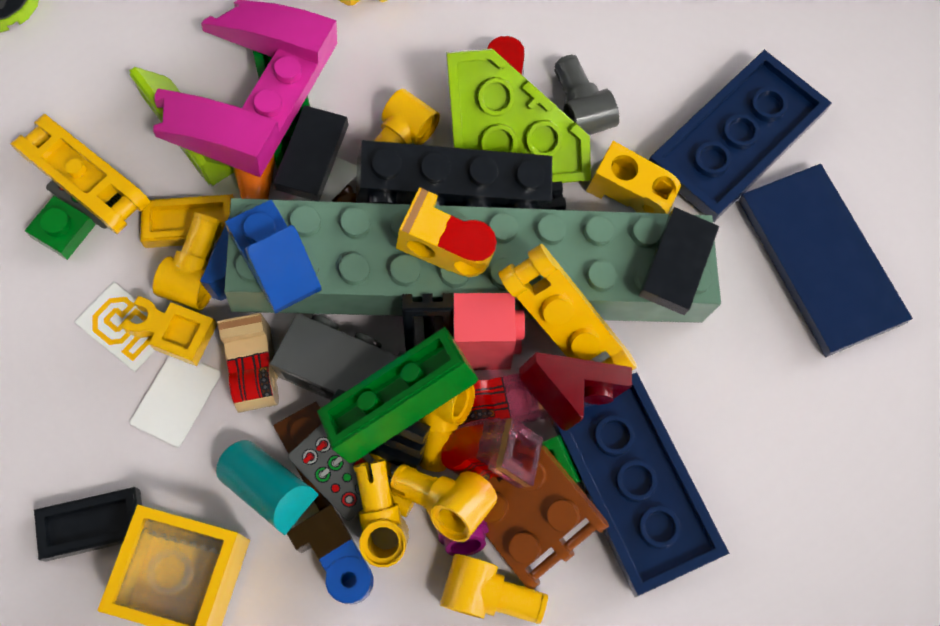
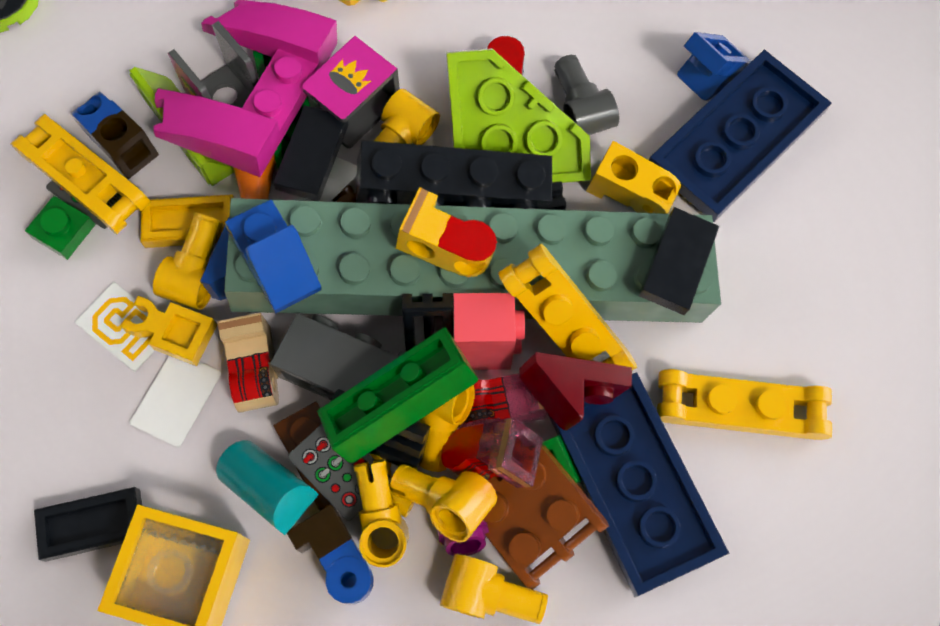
(115, 134): none -> dark brown leg
(236, 74): none -> dark grey piece
(354, 88): none -> piece
(711, 65): none -> blue slope
(744, 405): none -> yellow plate
(824, 260): dark blue tile -> none

